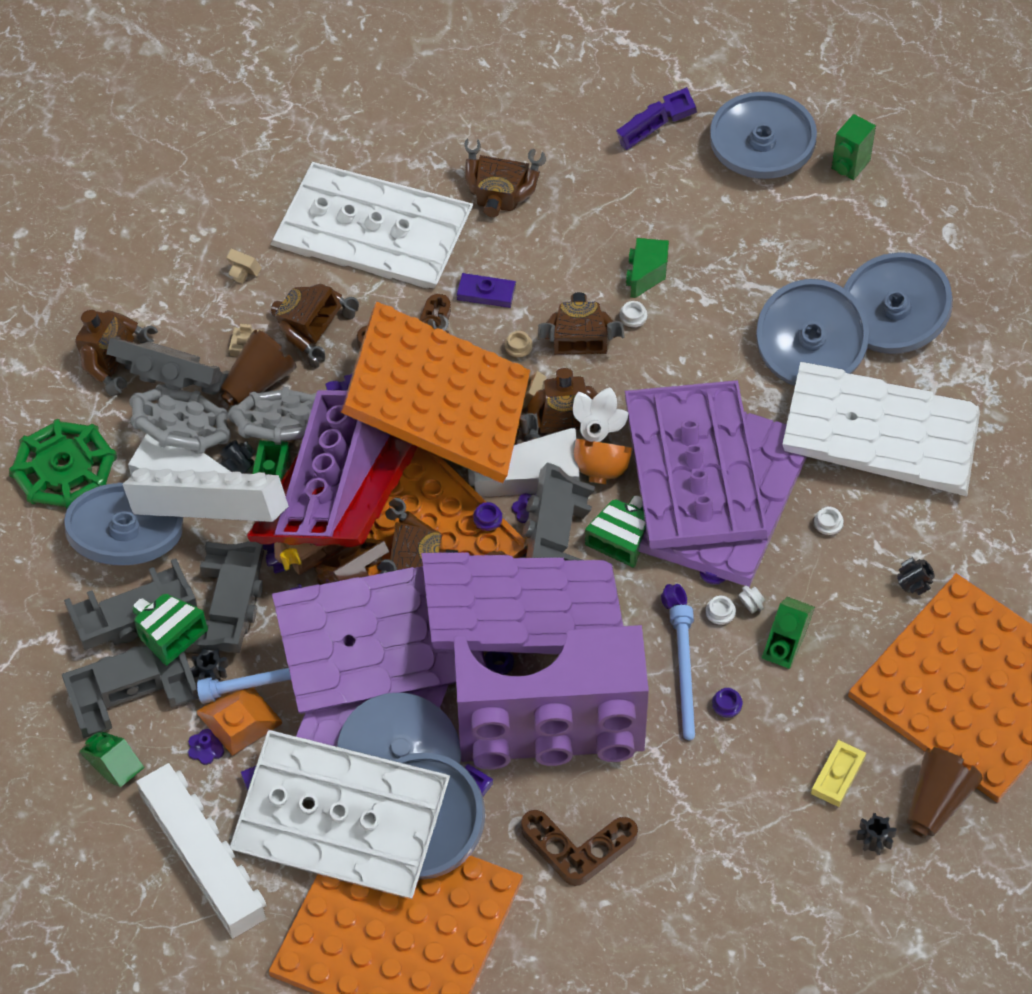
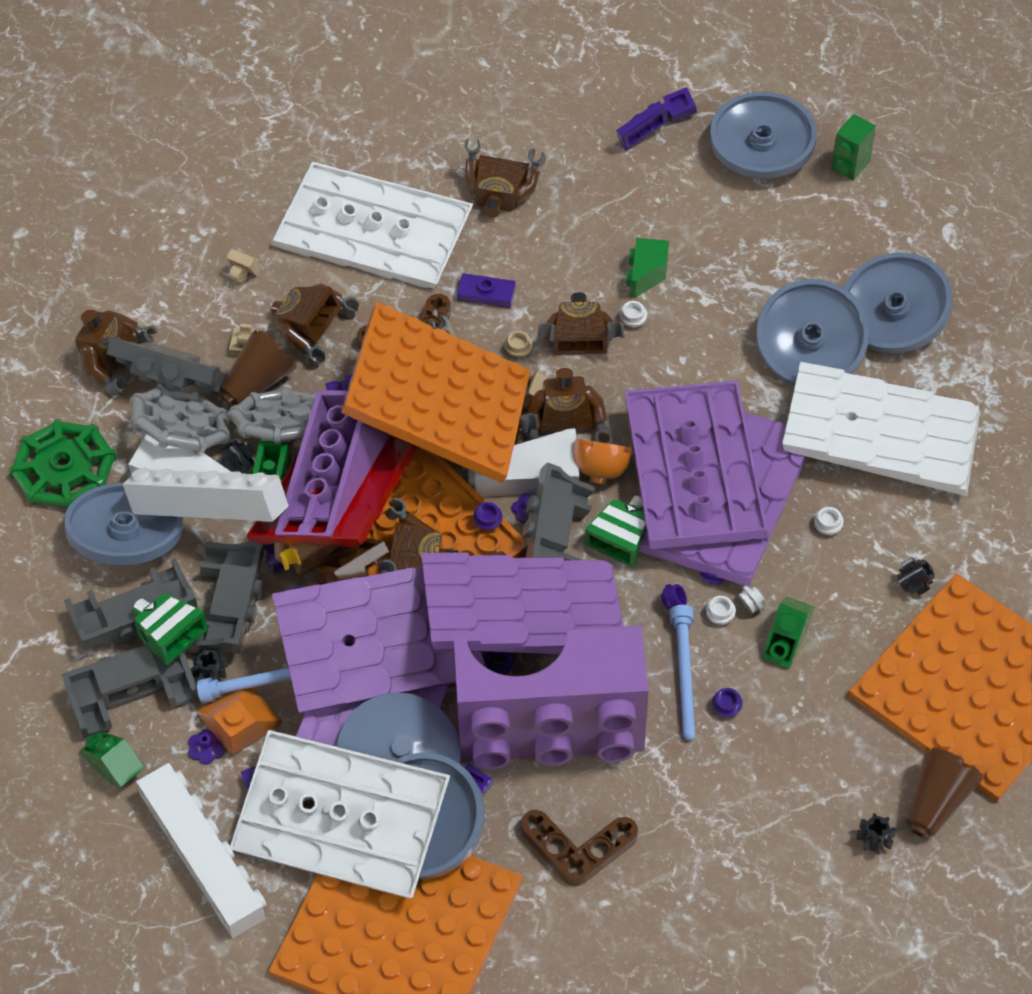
(600, 411): white plate -> none
(838, 773): light yellow plate -> none

